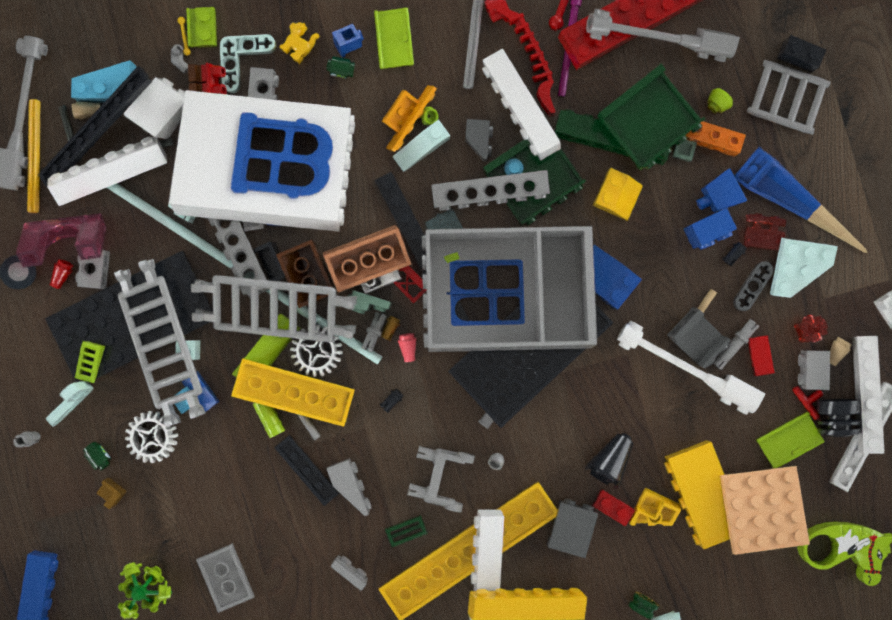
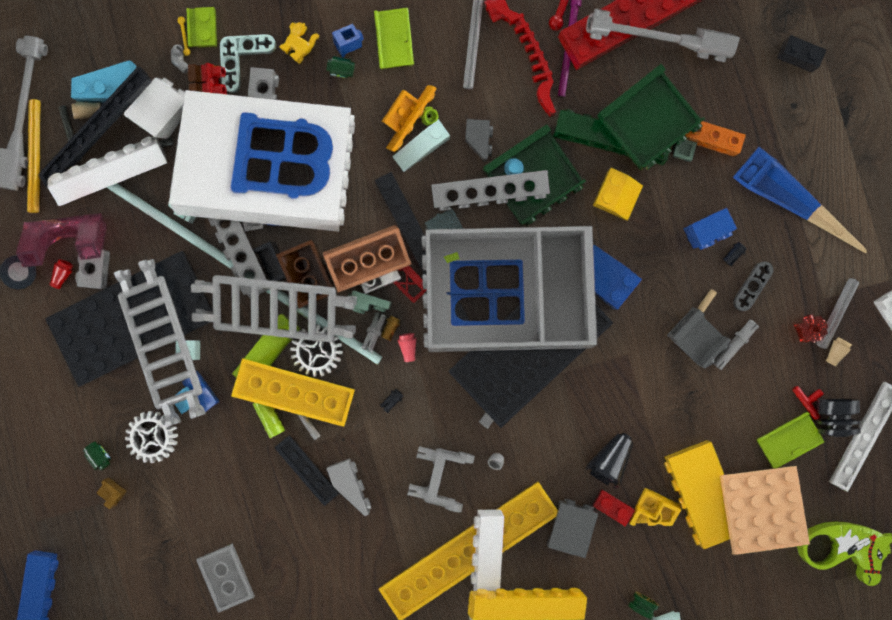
(26, 439): light grey pin -> none
(72, 397): light aqua beam -> none
(86, 345): lime slope -> none
(137, 591): lime plant -> none
(353, 575): light grey plate -> none
(421, 525): dark green tile -> none
(521, 104): white brick -> none
(719, 101): lime cone -> none
(721, 193): blue torso -> none
(730, 388): white bar -> none
(760, 355): red tile -> none
(764, 238): clear red plate -> none
(799, 265): light aqua plate -> none
(804, 79): light grey bar -> none
(814, 370): light grey brick -> none
(838, 312): none -> light grey axle
(869, 393): white brick -> none

